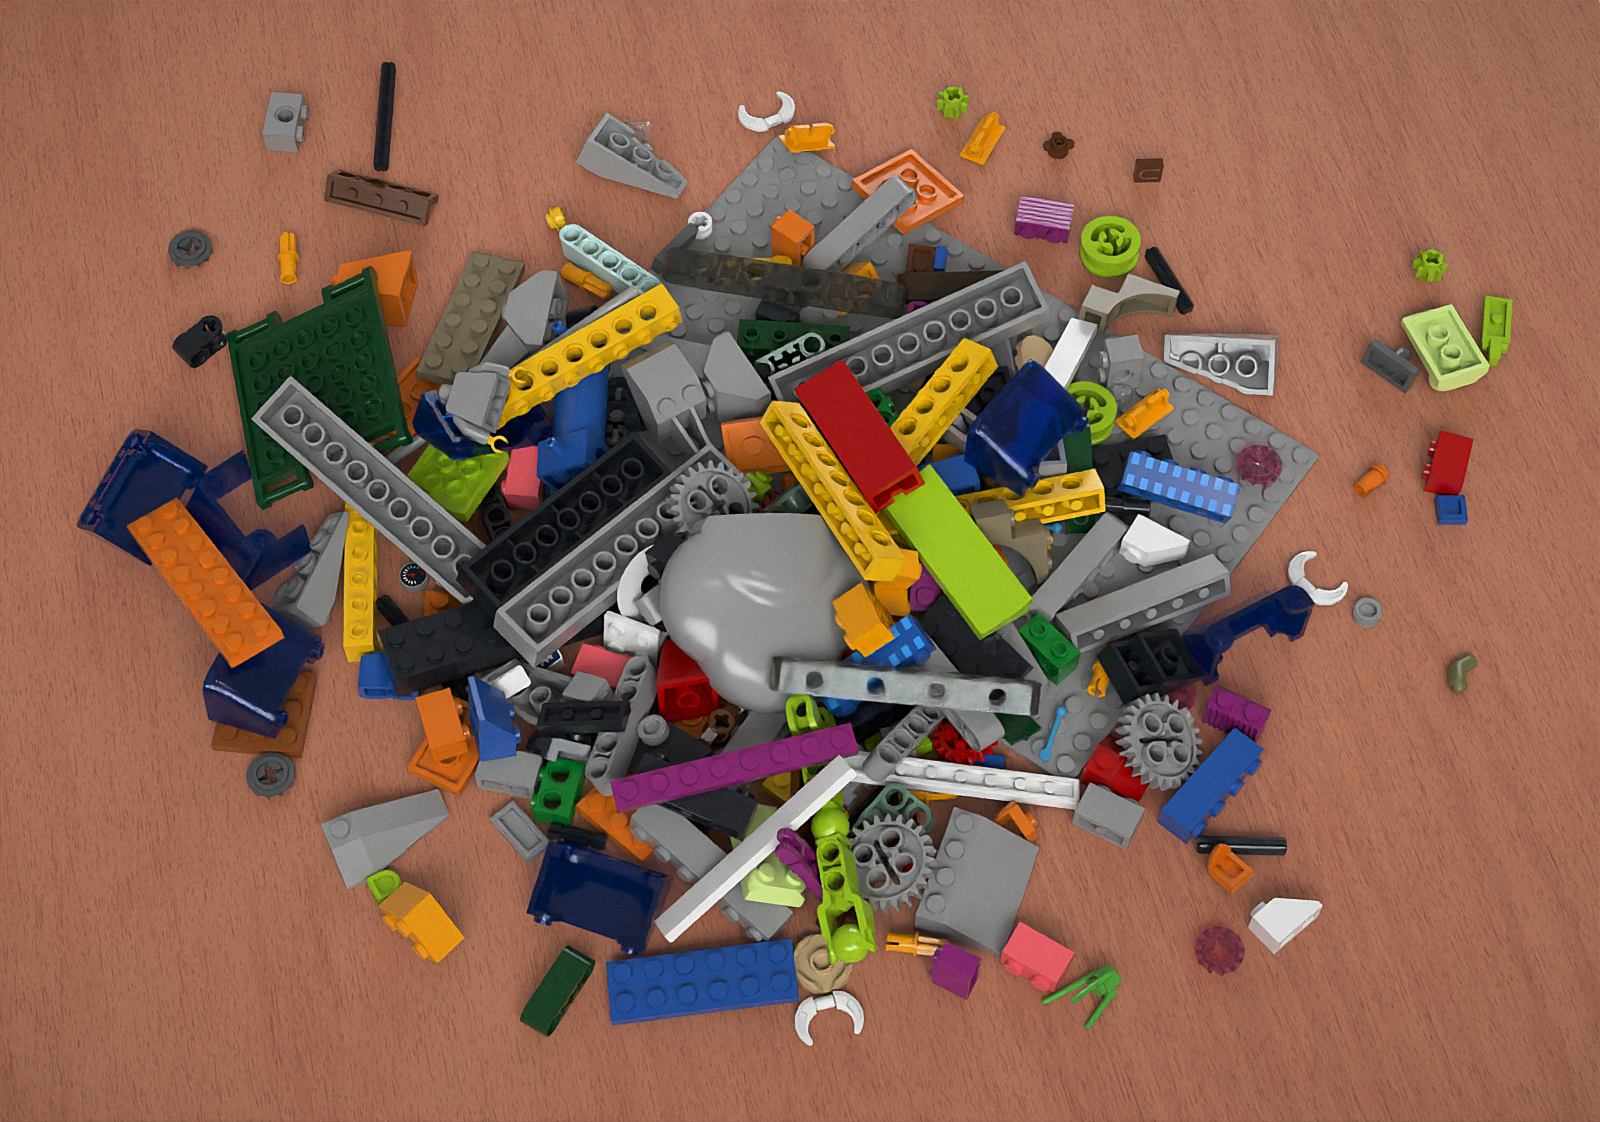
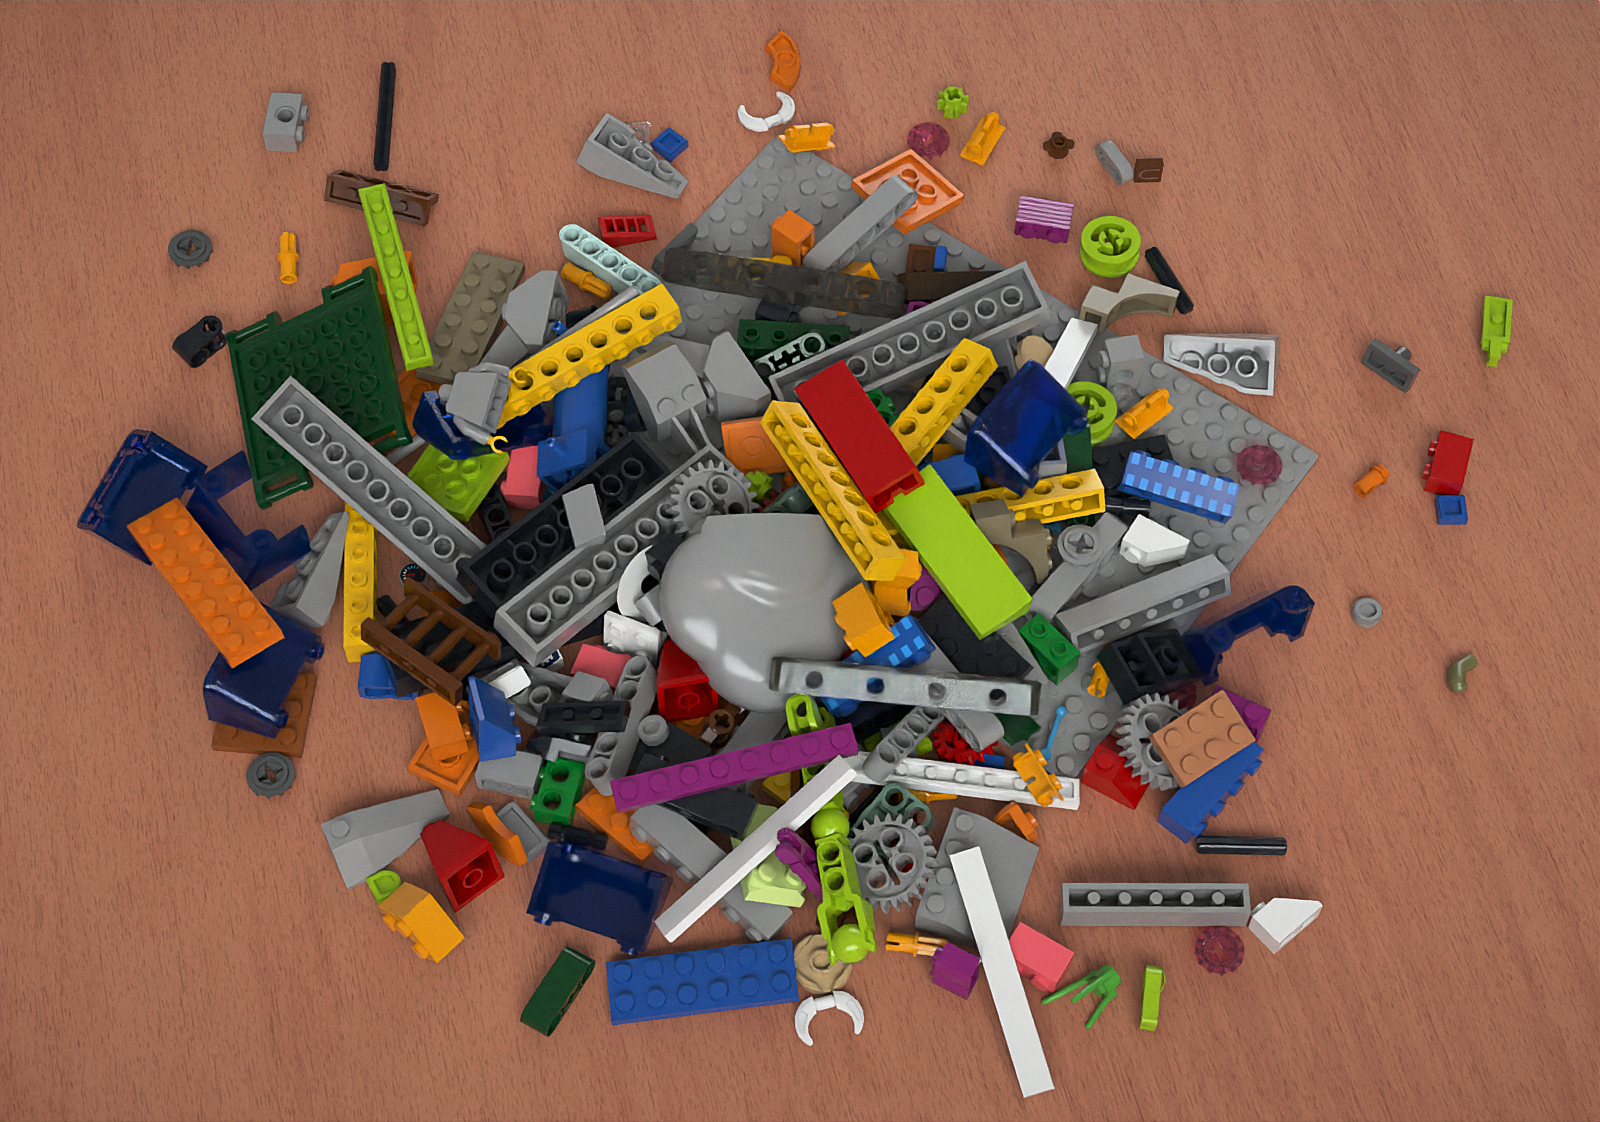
(396, 277): none -> lime tile
(426, 667): none -> reddish brown fence
(461, 861): none -> red slope
(502, 839): none -> orange tile
(556, 218): yellow plate -> none
(584, 517): none -> light grey slope
(618, 238): none -> red slope
(669, 144): none -> blue tile
(700, 218): white bush -> none
(785, 59): none -> orange tile
(922, 133): none -> clear pink gear
(1002, 972): none -> white tile
(1032, 765): none -> light orange hinge
(1072, 536): none -> light grey gear
(1108, 815): light grey brick -> none
(1114, 162): none -> light grey beam
(1151, 996): none -> lime piece
(1154, 904): none -> light grey brick
(1202, 738): none -> nougat plate
(1228, 868): orange plate -> none
(1297, 576): white piece -> none
(1429, 265): lime gear -> none
(1445, 348): yellowish green slope -> none

